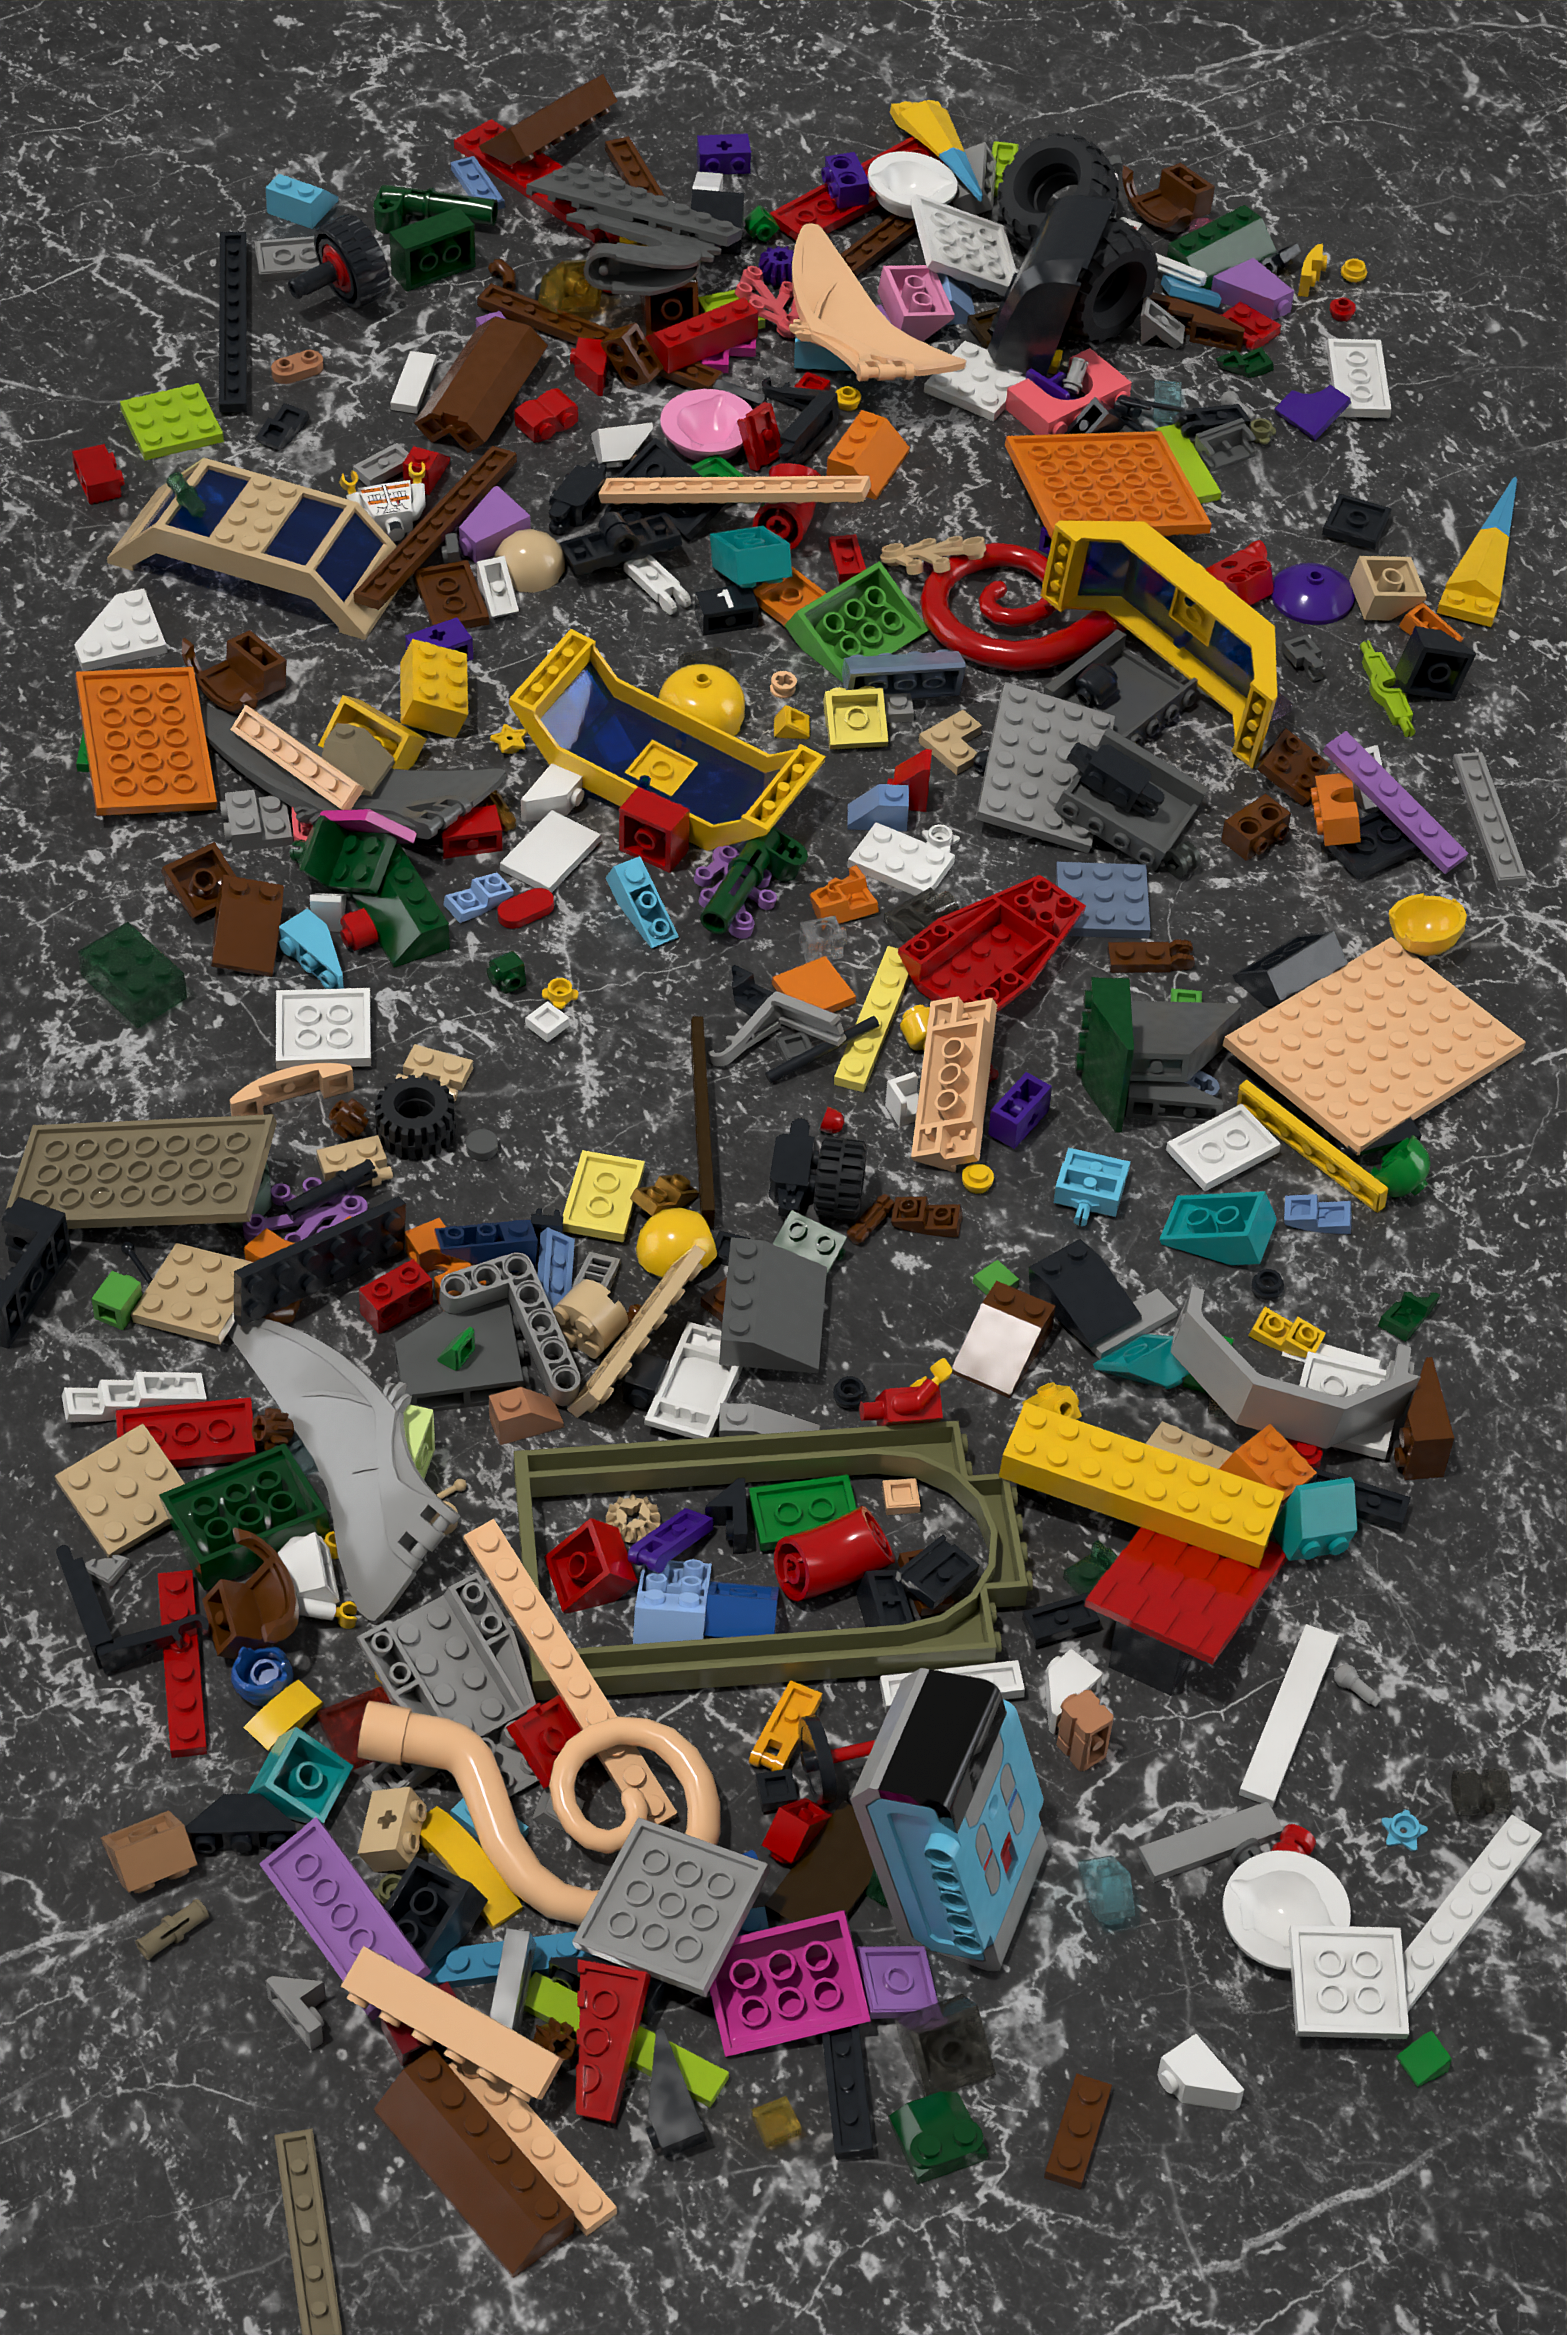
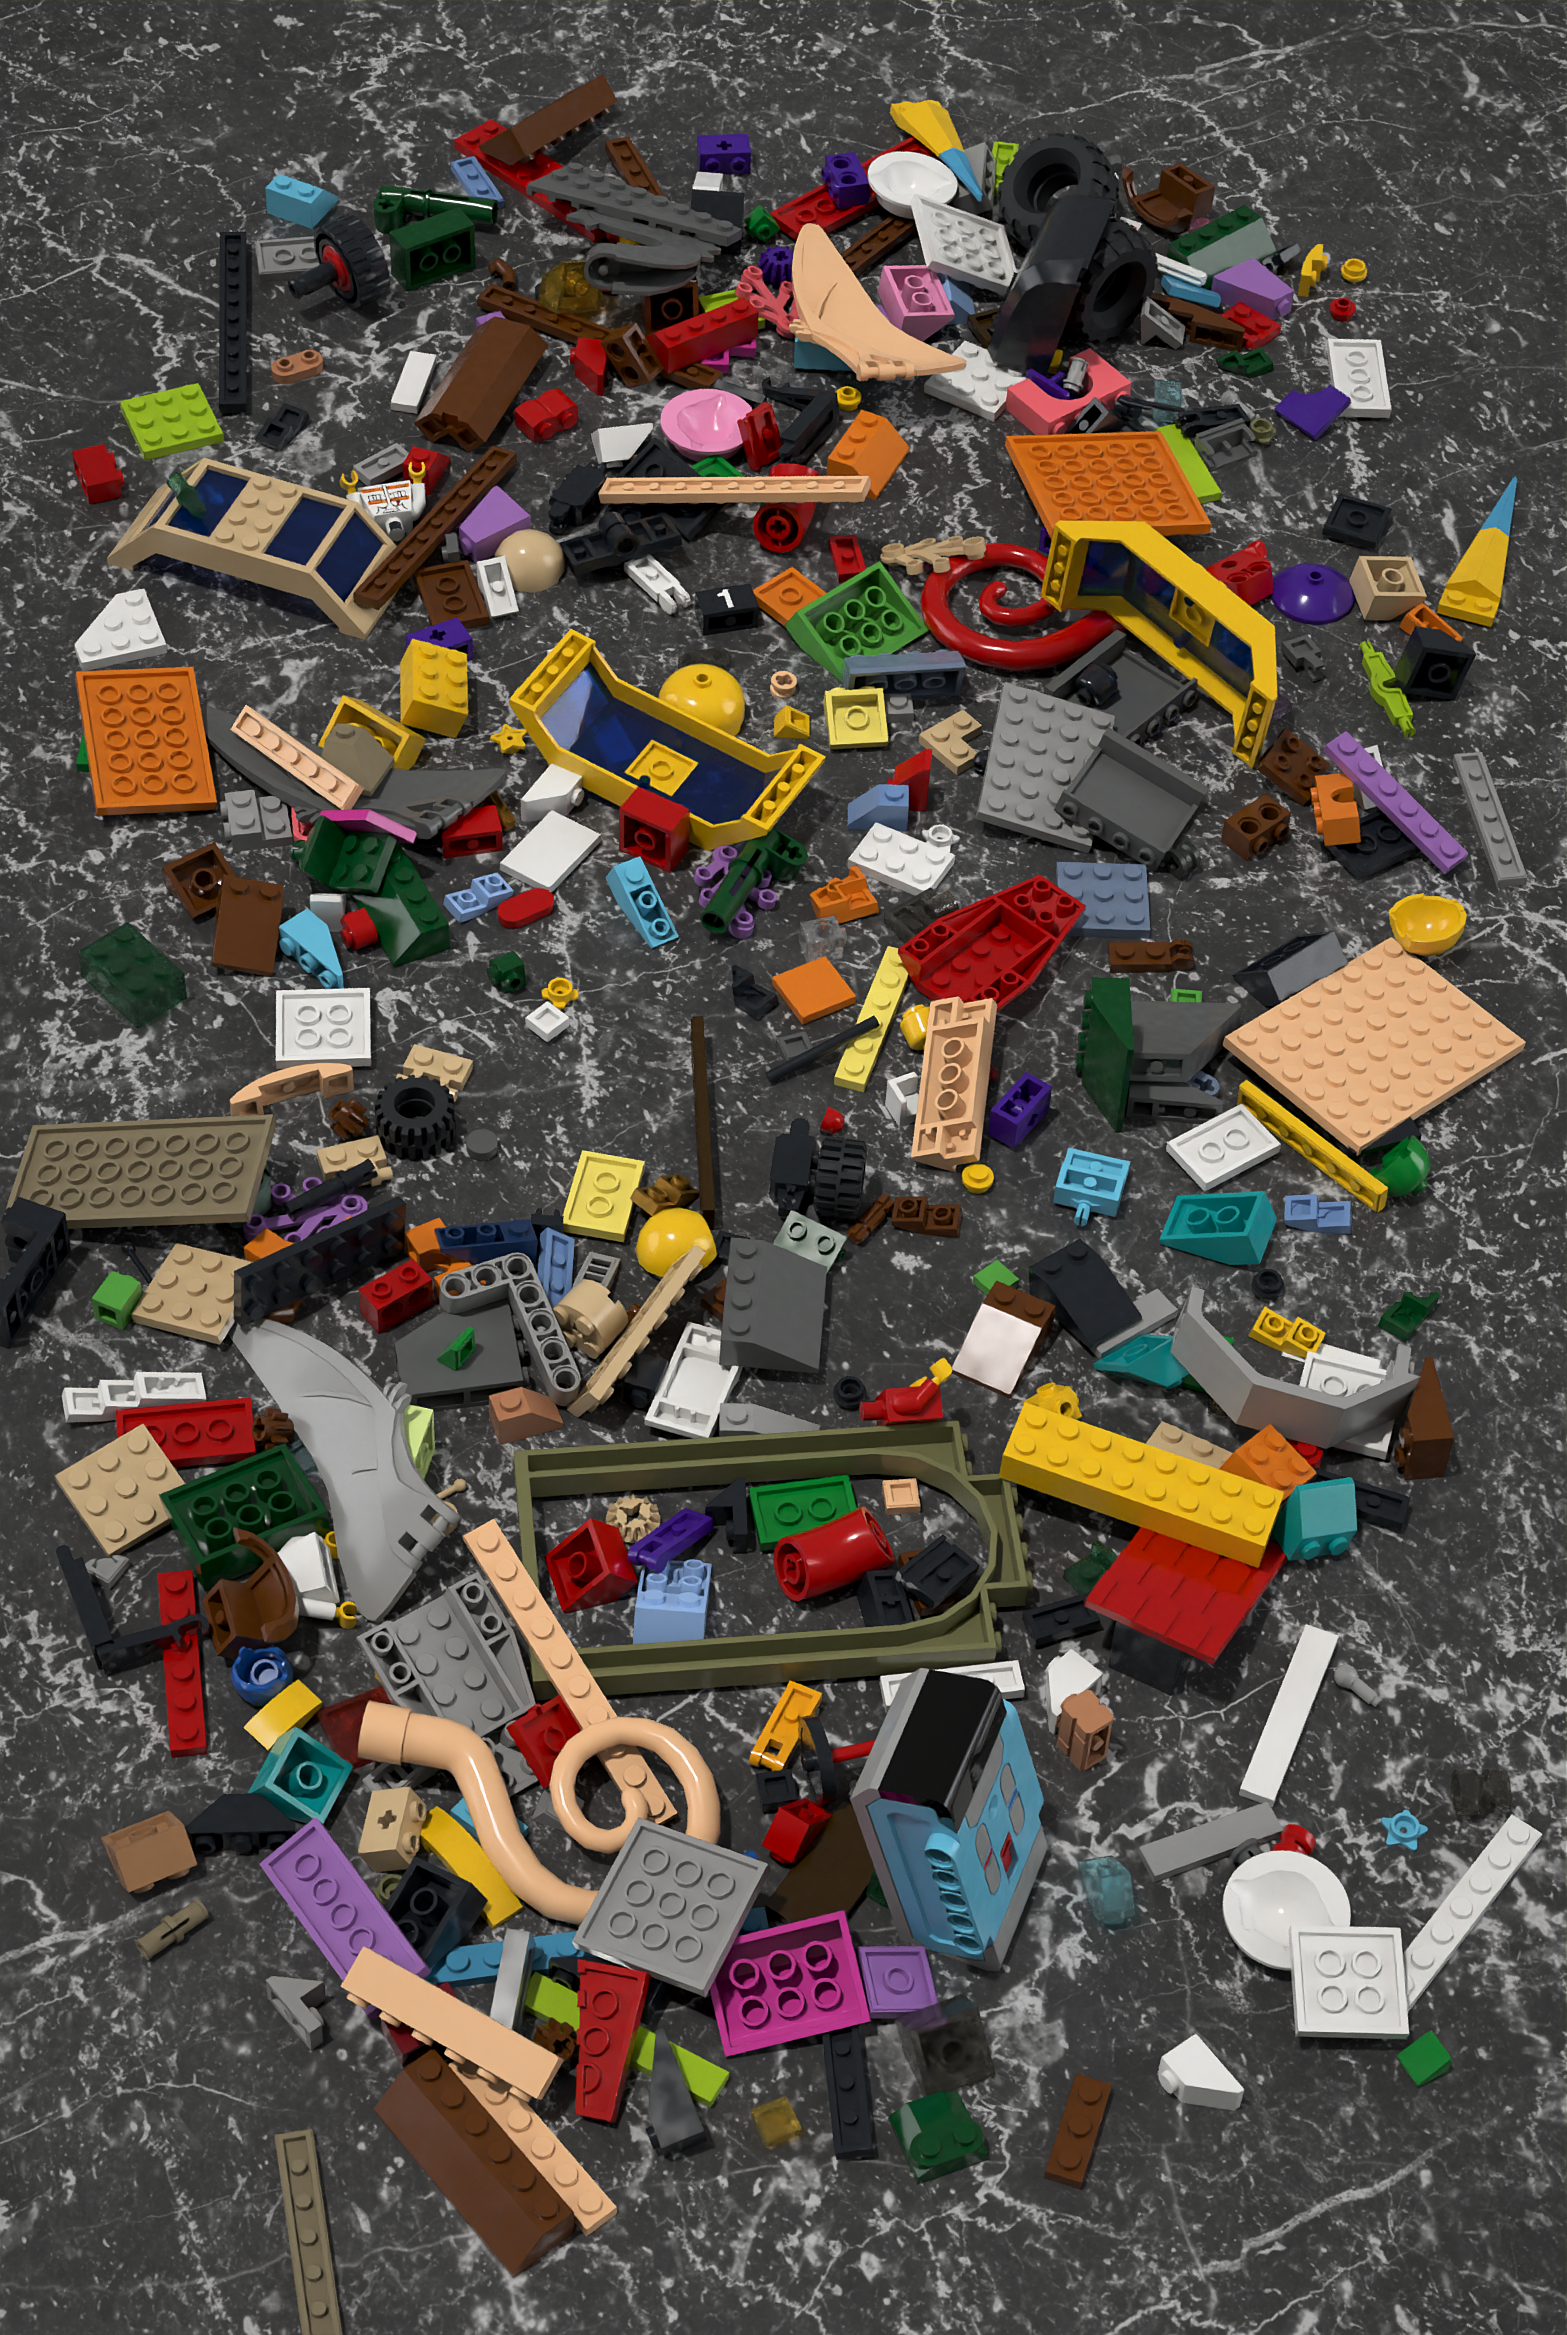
(246, 675): reddish brown piece -> none
(740, 1610): blue slope -> none
(751, 556): teal brick -> none
(780, 1010): light grey hinge -> none
(813, 381): red plate -> none
(1117, 778): black hinge -> none

